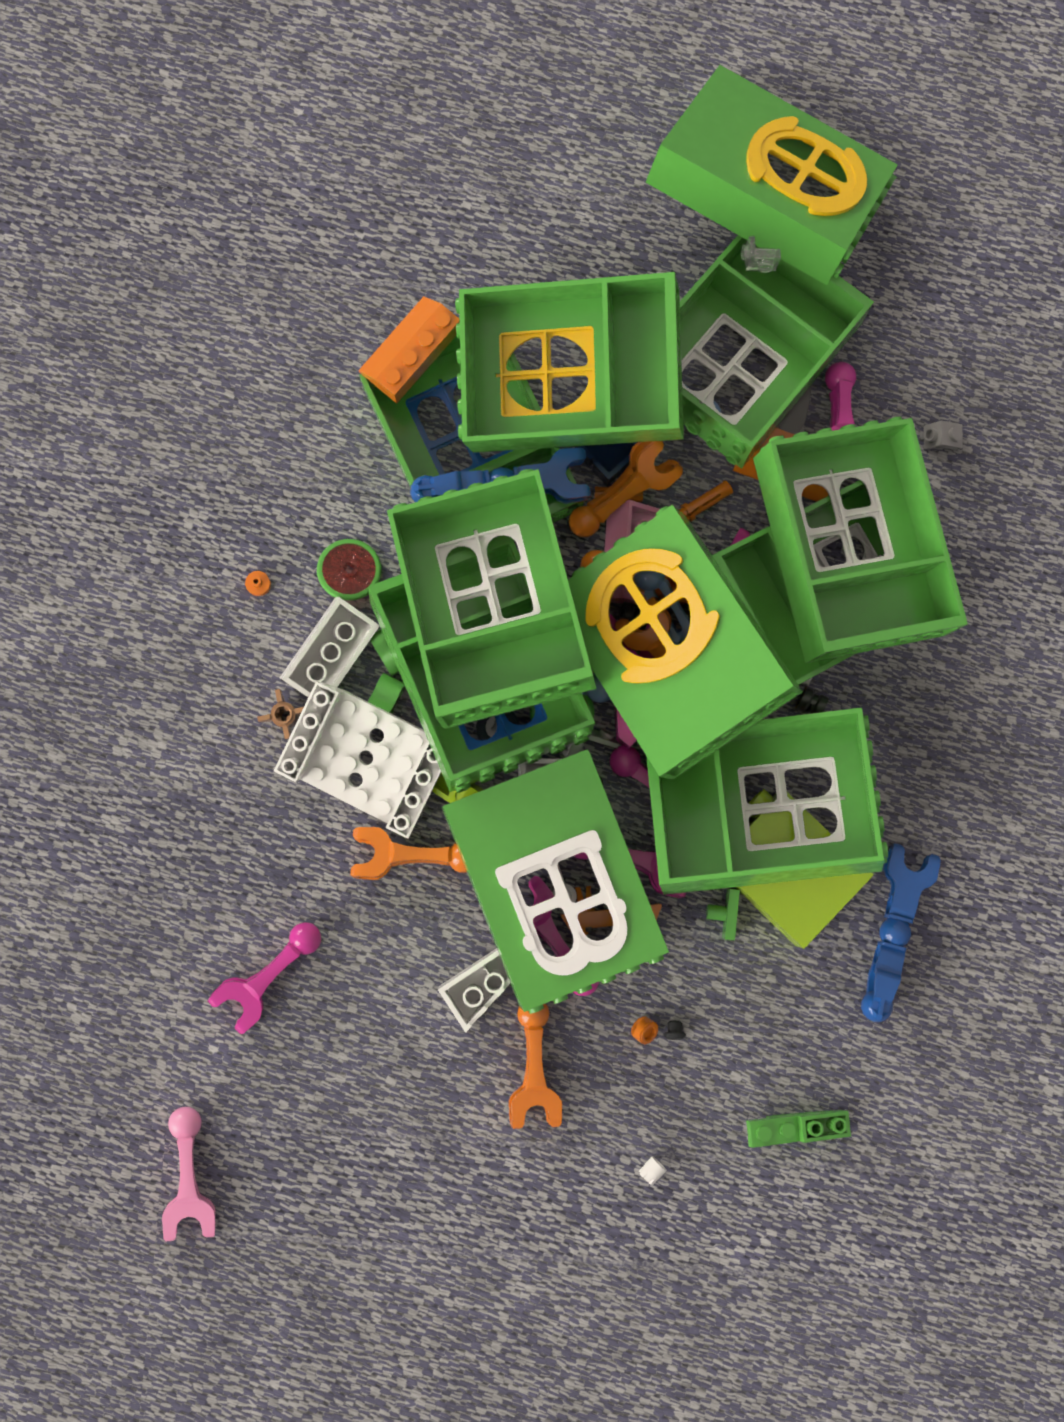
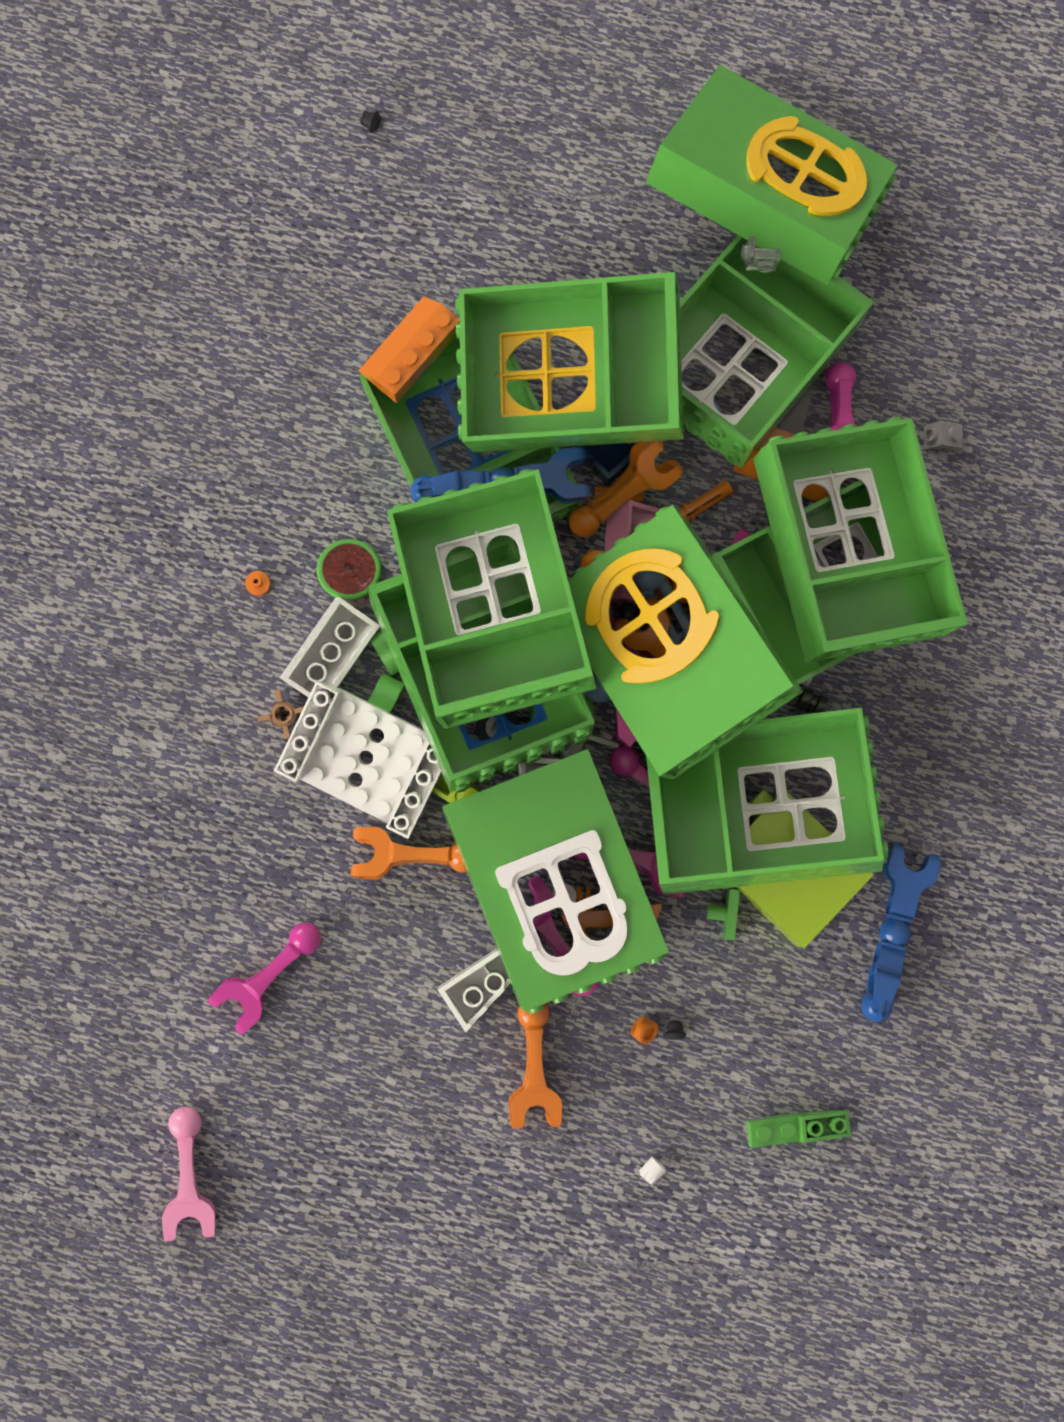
(370, 120): none -> black piece

